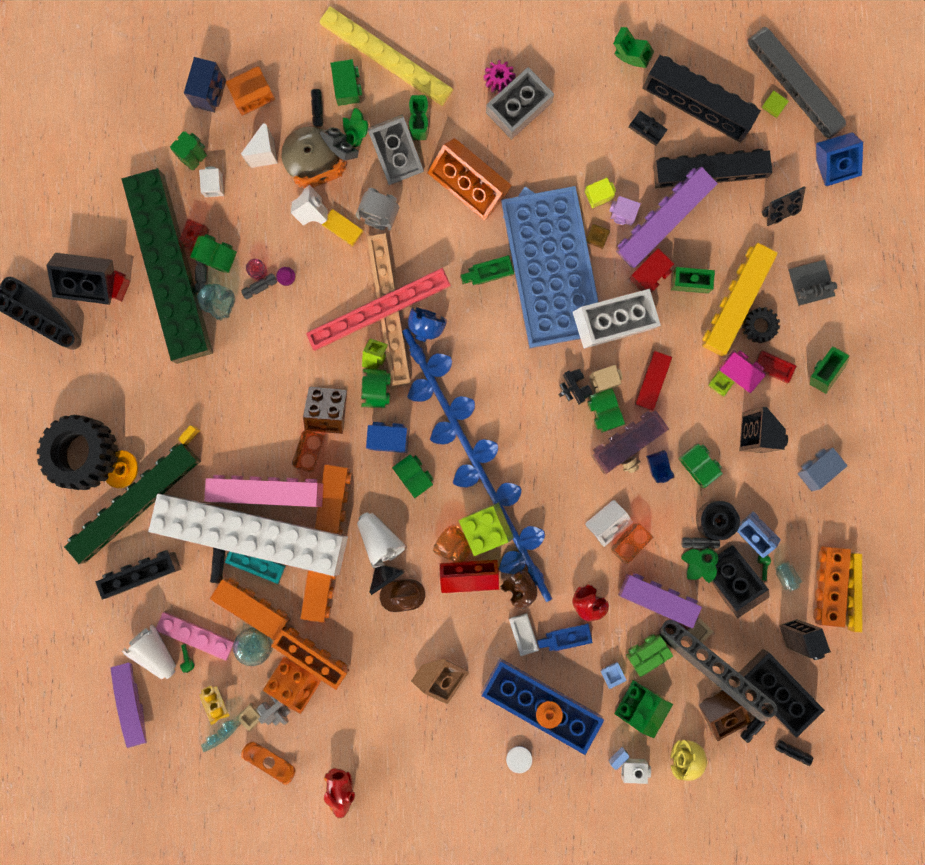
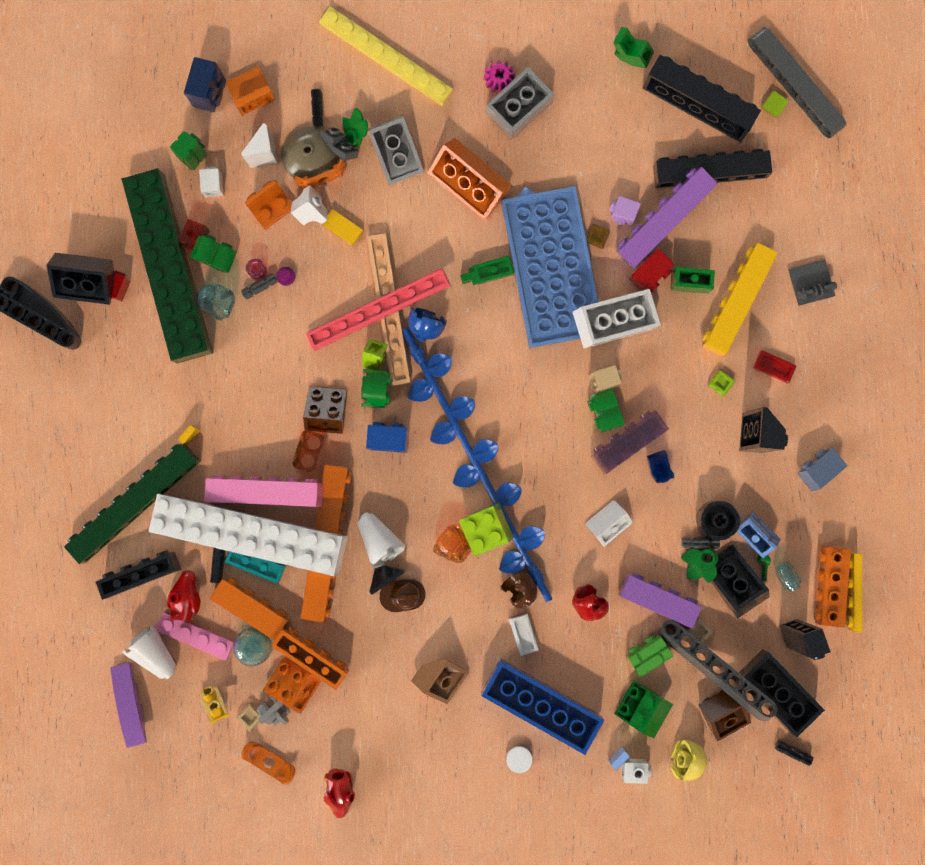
(55, 446): black tyre -> none
(117, 478): light orange dish -> none
(184, 597): none -> red animal
(188, 665): green hand -> none
(200, 276): dark grey axle -> none
(224, 732): clear light blue slope -> none
(269, 204): none -> orange bracket
(345, 82): green brick -> none
(378, 209): light grey brick -> none
(413, 476): green brick -> none
(418, 117): green brick -> none
(469, 576): red brick -> none
(549, 714): orange piece -> none
(566, 638): blue hinge -> none
(571, 379): black hips -> none
(600, 192): neon yellow brick -> none
(613, 675): light blue plate -> none
(623, 540): clear orange piece -> none
(631, 464): tan plate -> none
(648, 128): black hips -> none
(653, 380): red tile -> none
(701, 465): green brick -> none
(742, 371): dark pink brick -> none
(753, 728): black axle -> none
(771, 320): black tyre -> none
(784, 206): black hinge -> none
(829, 369): green brick -> none
(840, 158): blue slope -> none

